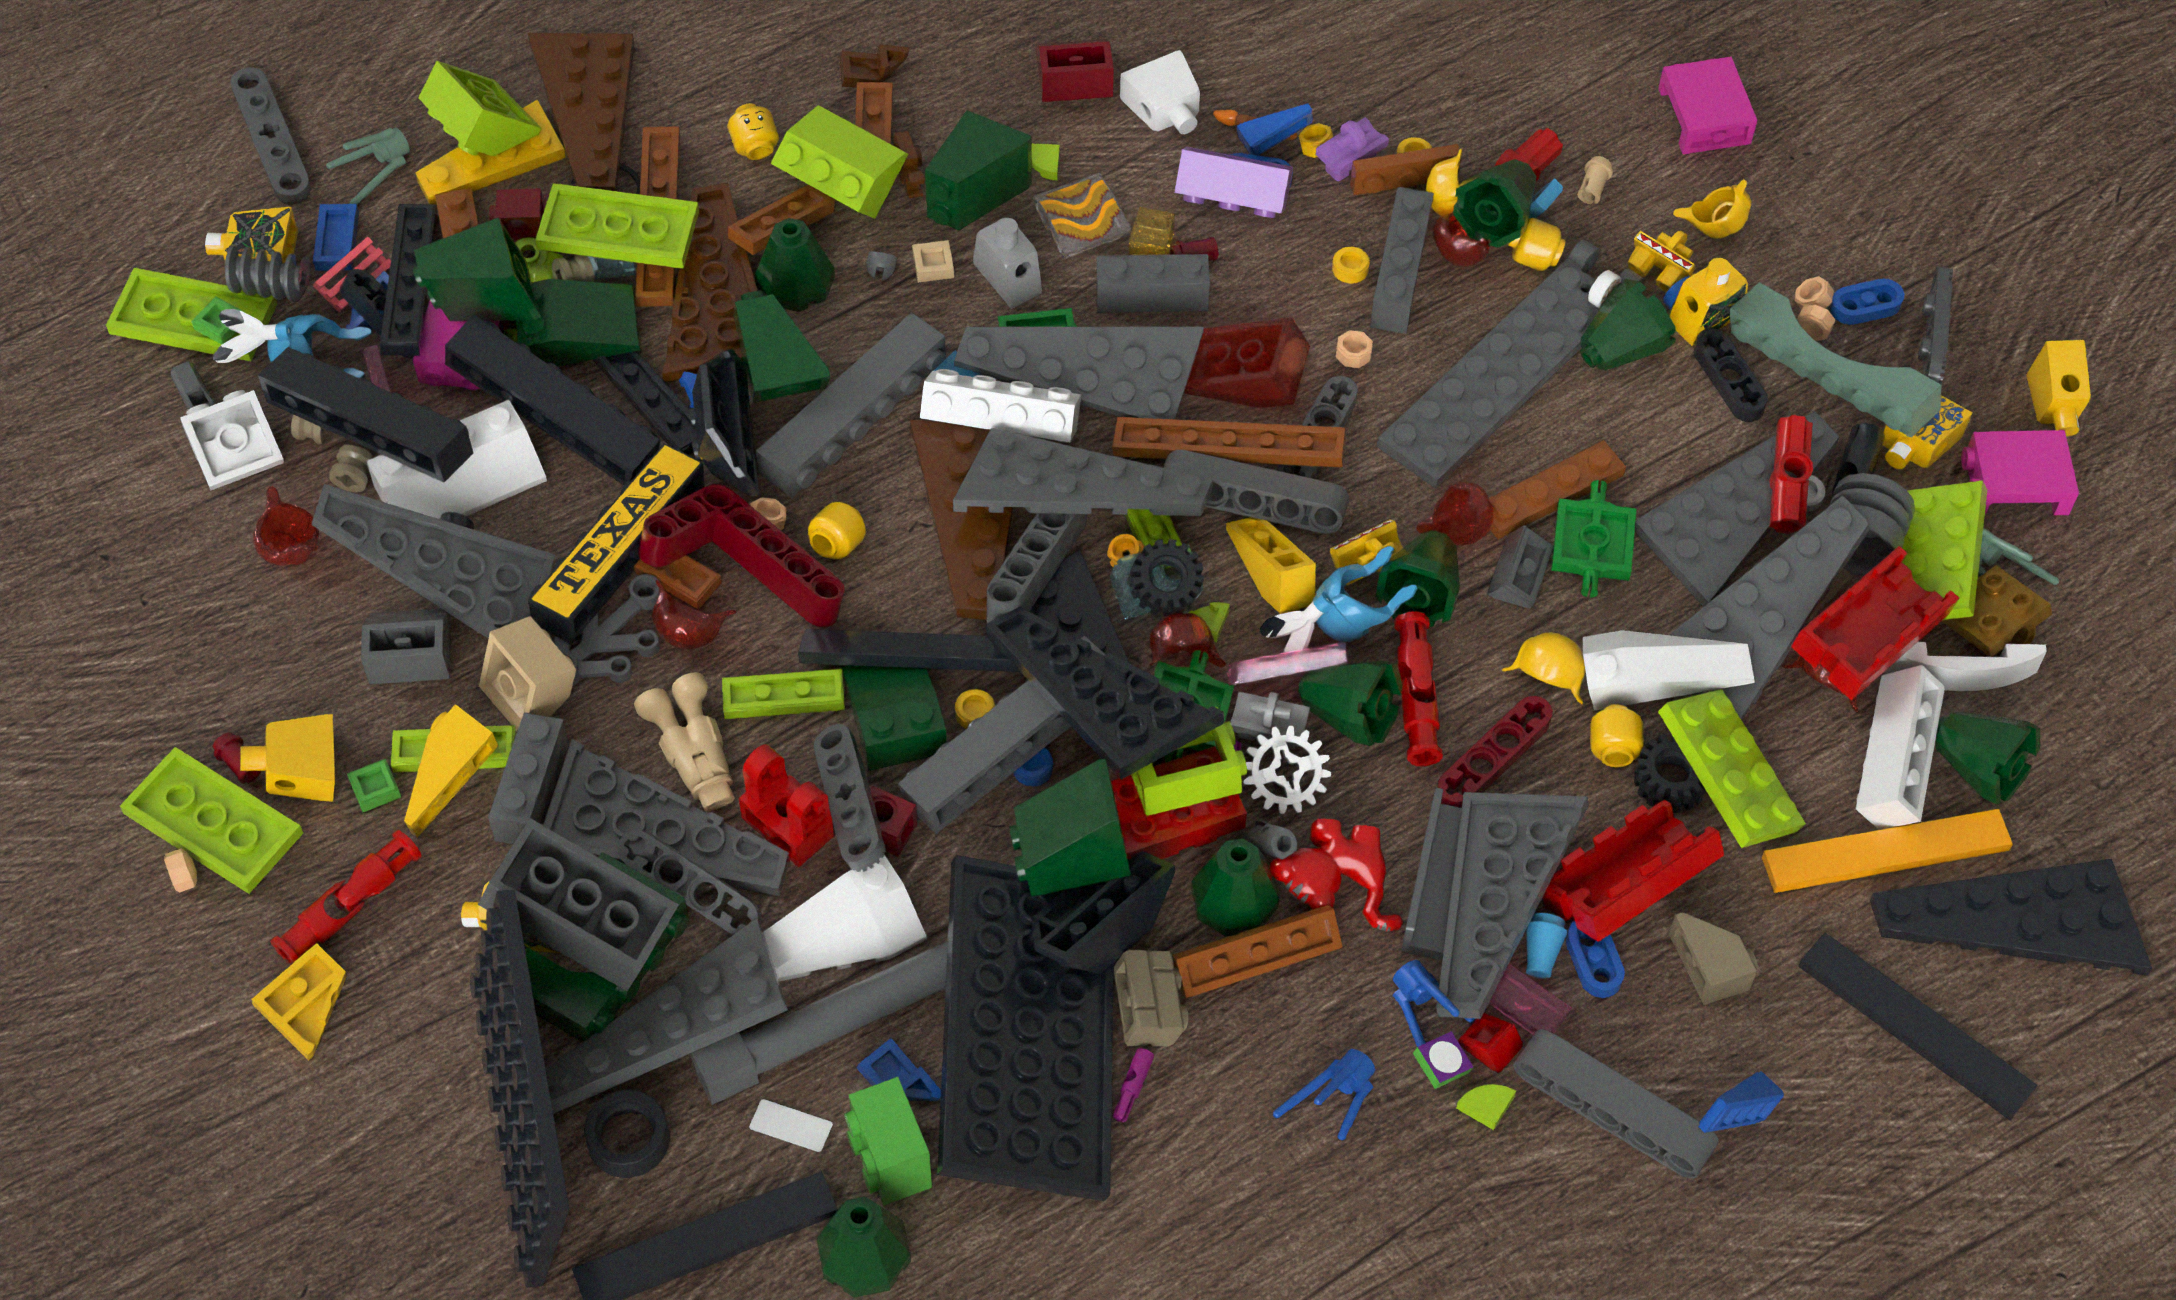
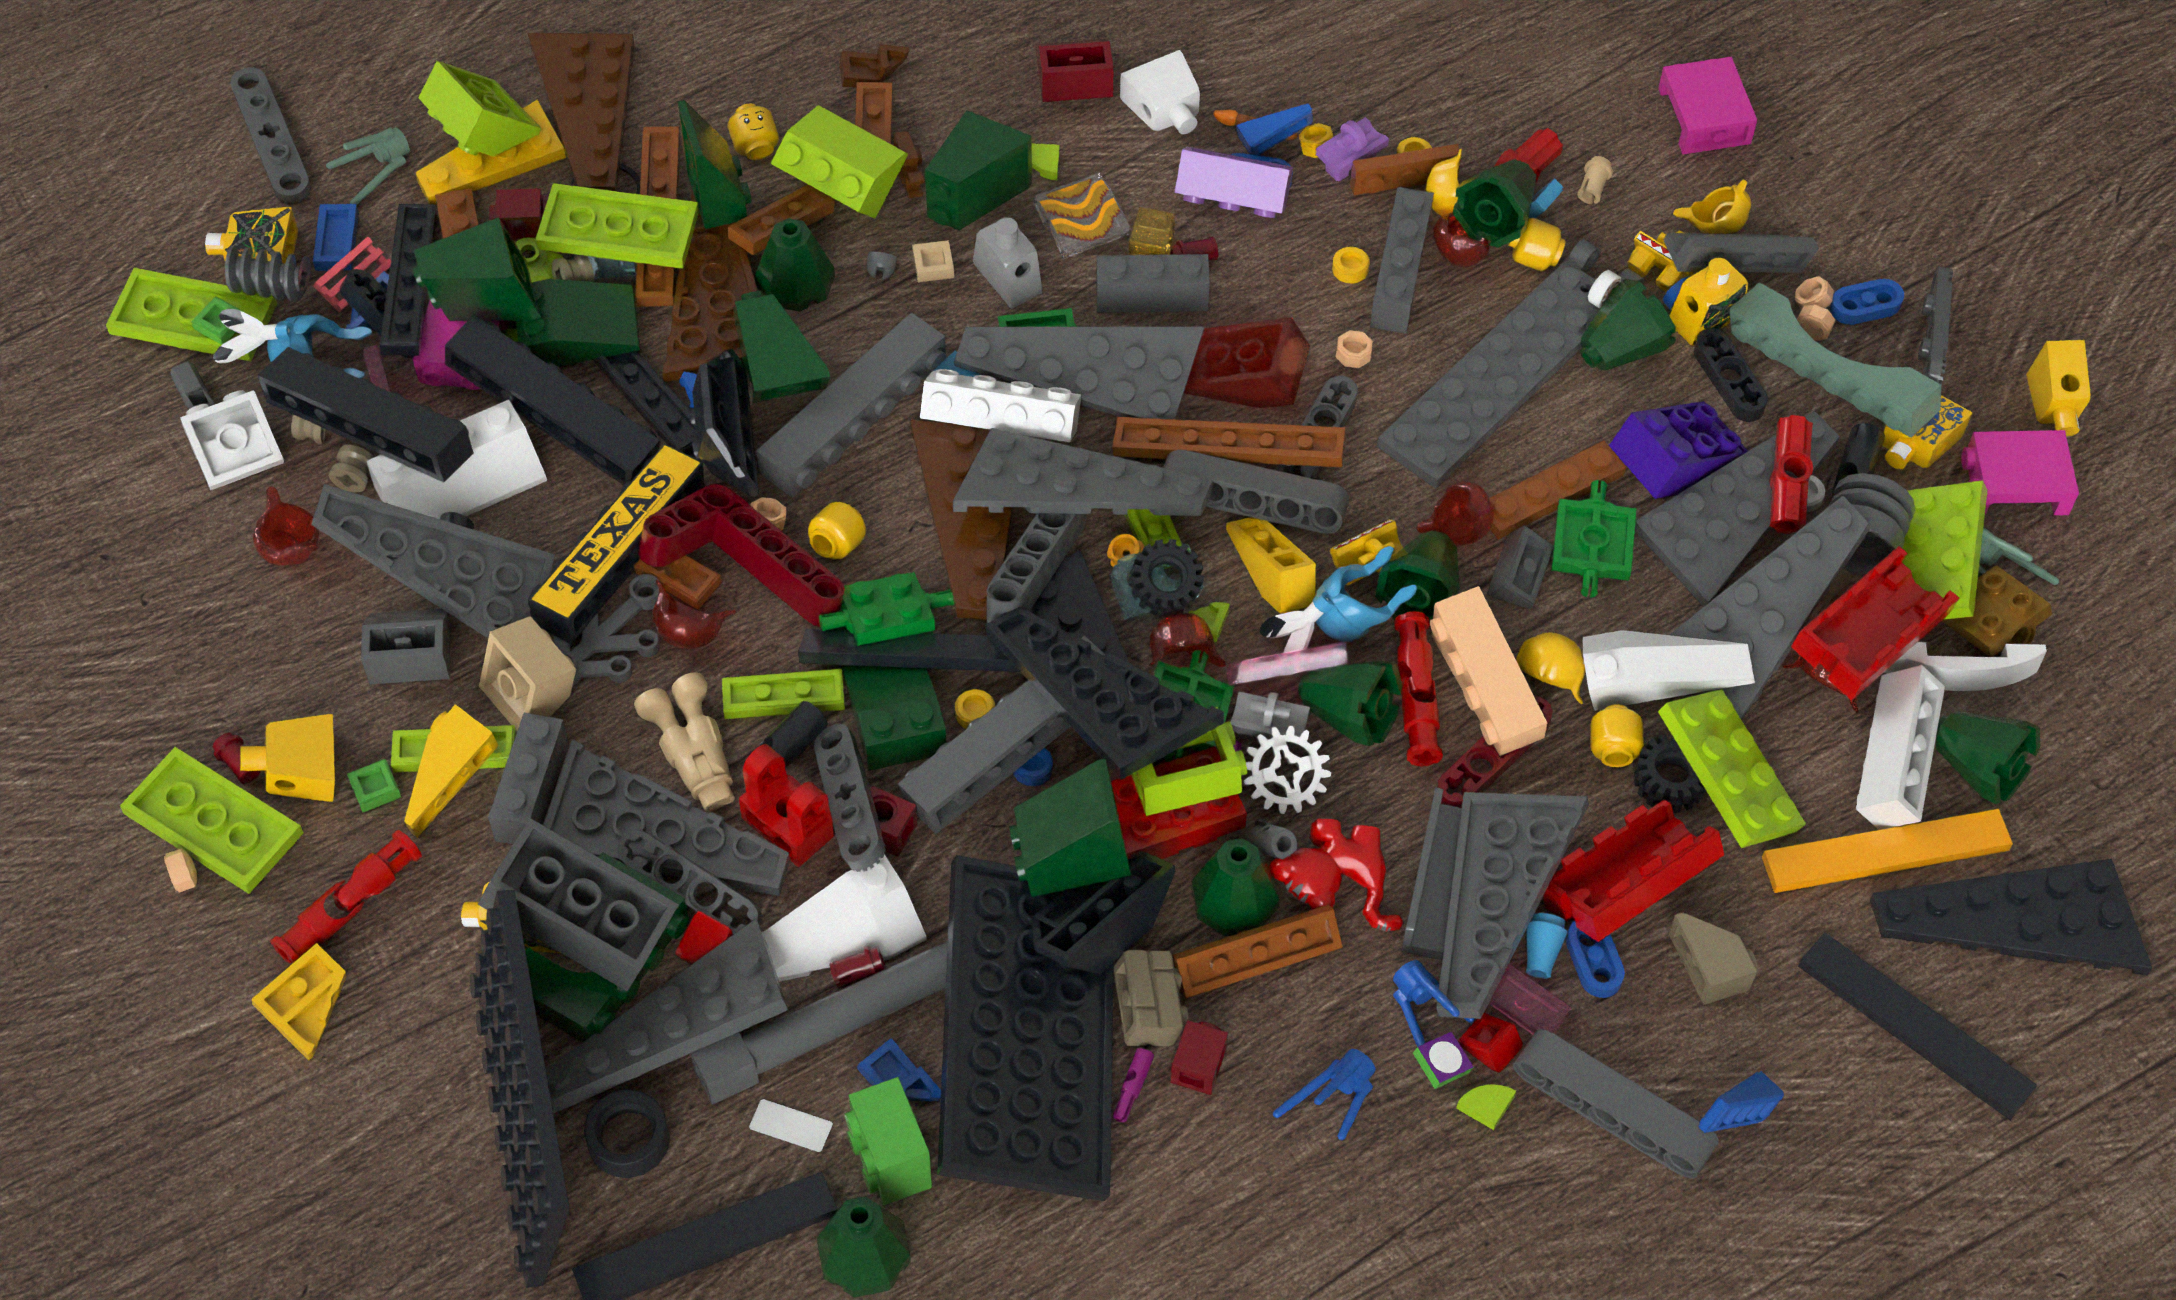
(702, 937): none -> red slope
(712, 171): none -> dark green slope
(796, 731): none -> black piece
(857, 966): none -> dark red pin
(886, 609): none -> green plate
(1199, 1056): none -> dark red brick
(1487, 671): none -> light nougat wedge
(1675, 446): none -> dark purple slope
(1743, 251): none -> dark grey panel

